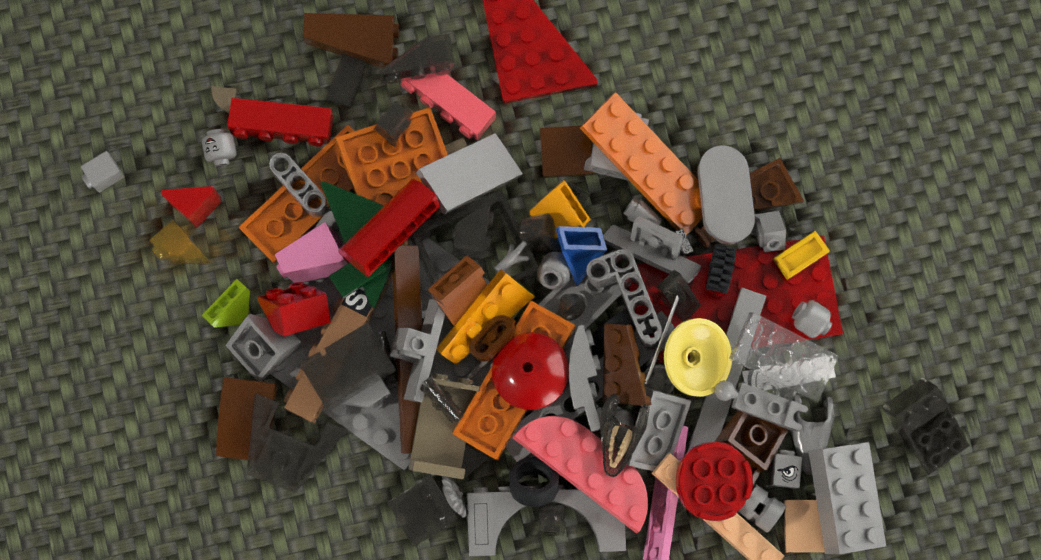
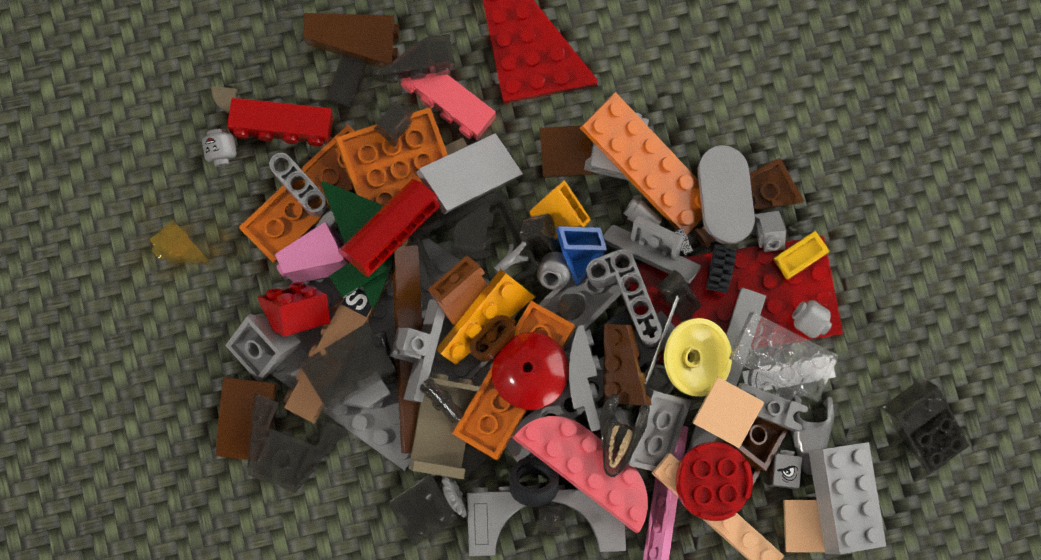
(101, 172): light grey brick -> none
(193, 203): red slope -> none
(230, 307): lime slope -> none
(728, 412): none -> light nougat tile
(769, 513): light grey wheel -> none

